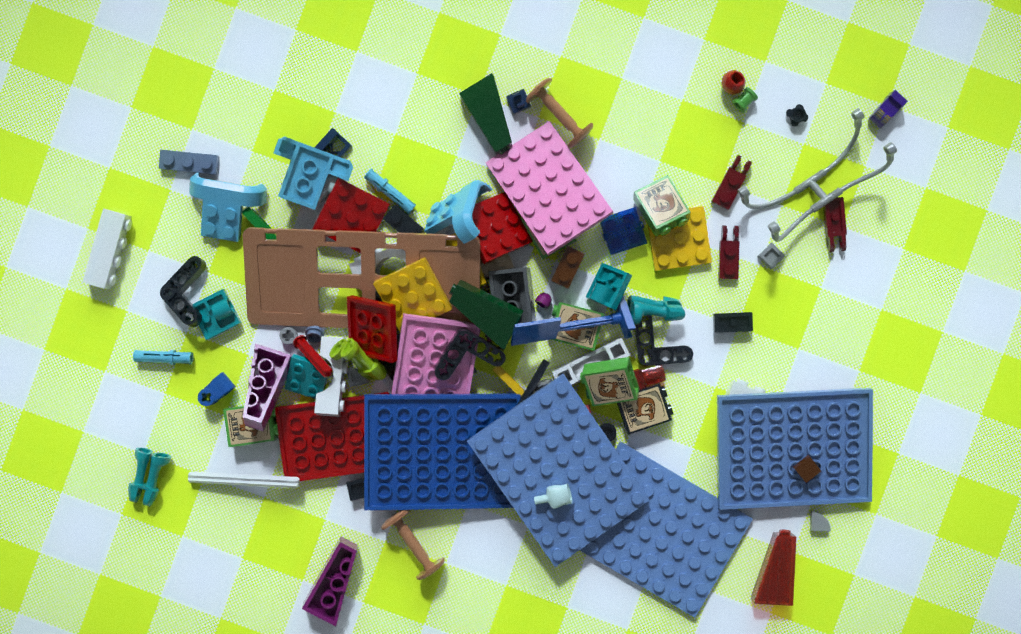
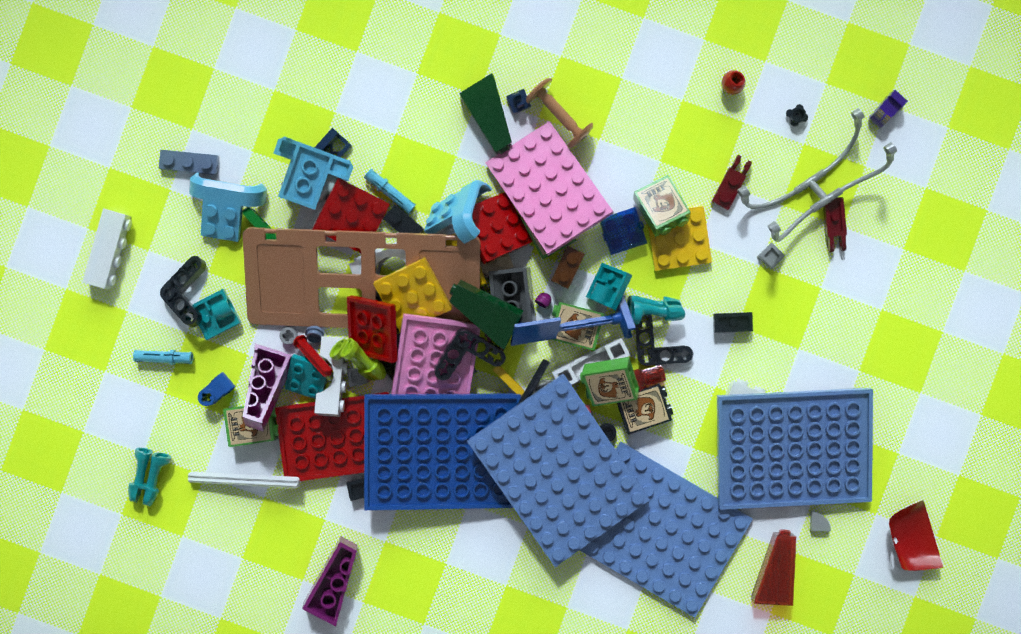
(413, 544): nougat hose -> none
(556, 496): light aqua piece -> none
(729, 254): dark red hinge -> none
(745, 99): bright green bush -> none
(807, 468): reddish brown tile -> none
(915, 537): none -> red piece

